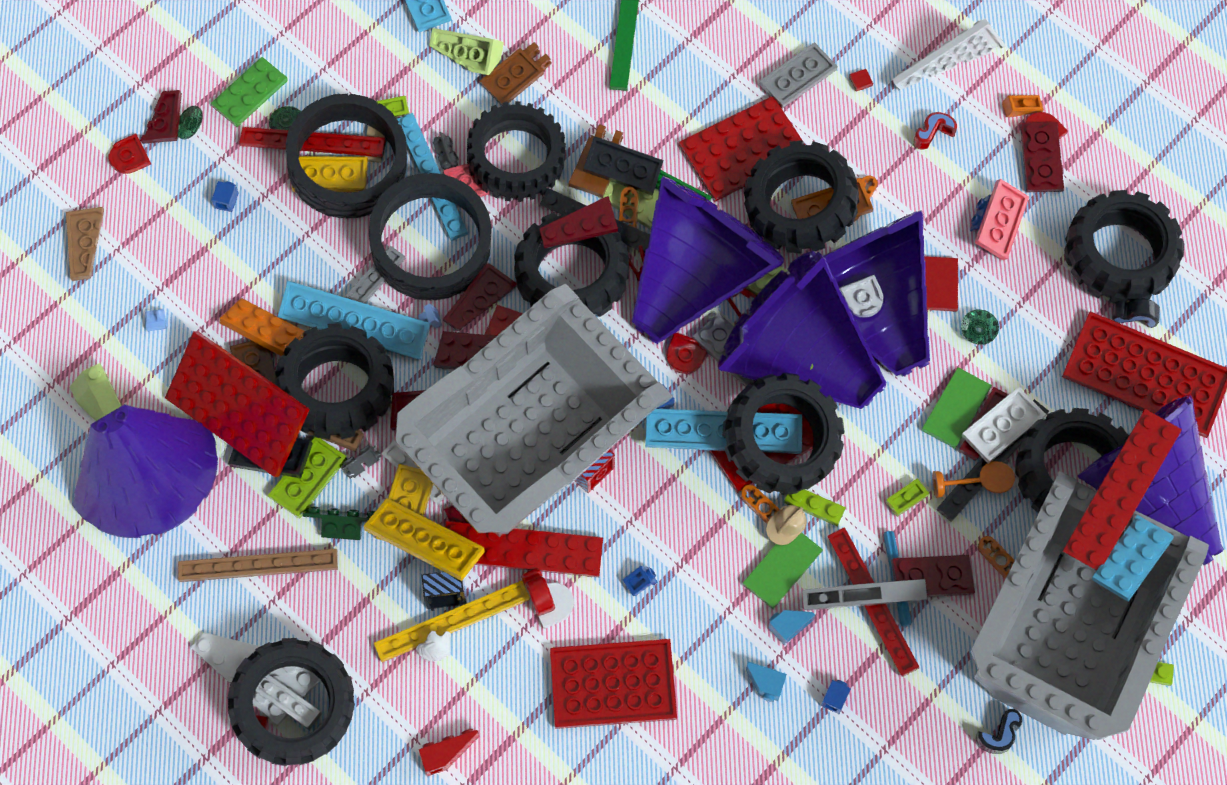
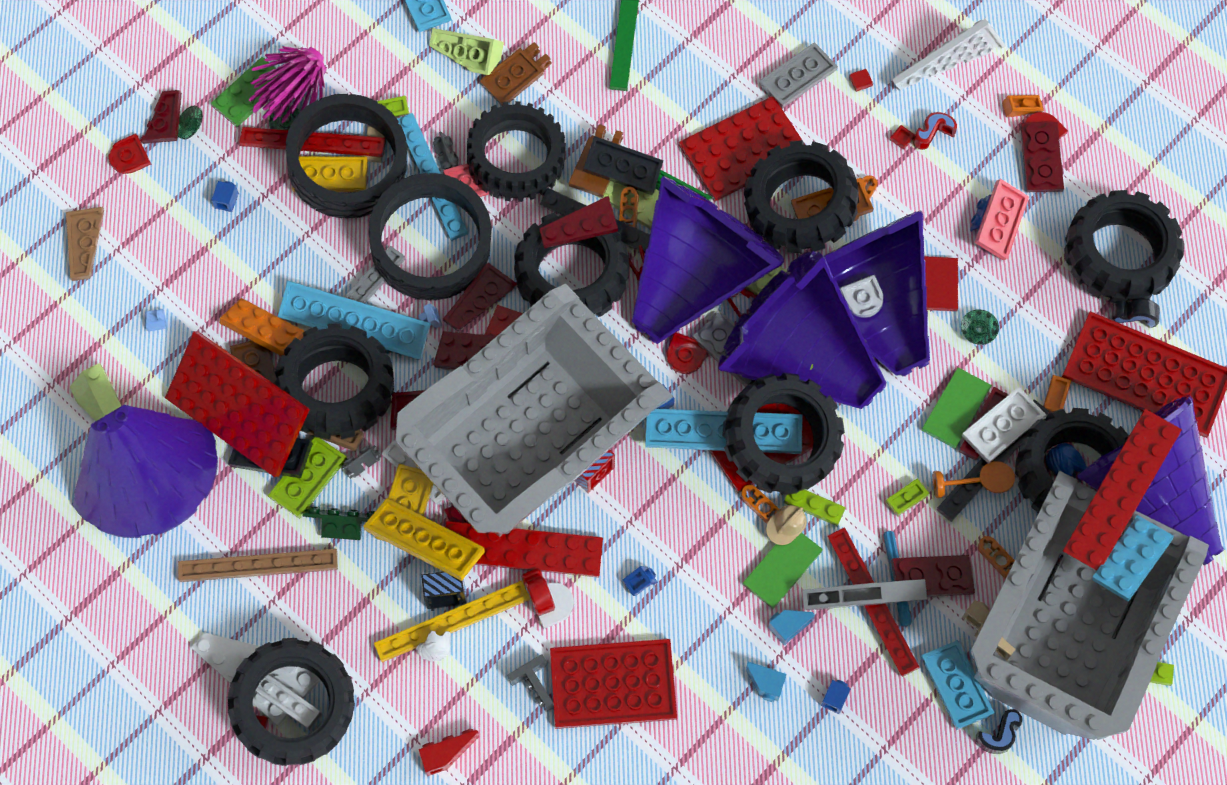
(301, 72): none -> dark pink plant
(533, 683): none -> dark grey bracket
(902, 137): none -> red tile
(956, 685): none -> medium azure plate
(976, 615): none -> tan slope
(1056, 393): none -> orange tile
(1065, 459): none -> blue hair

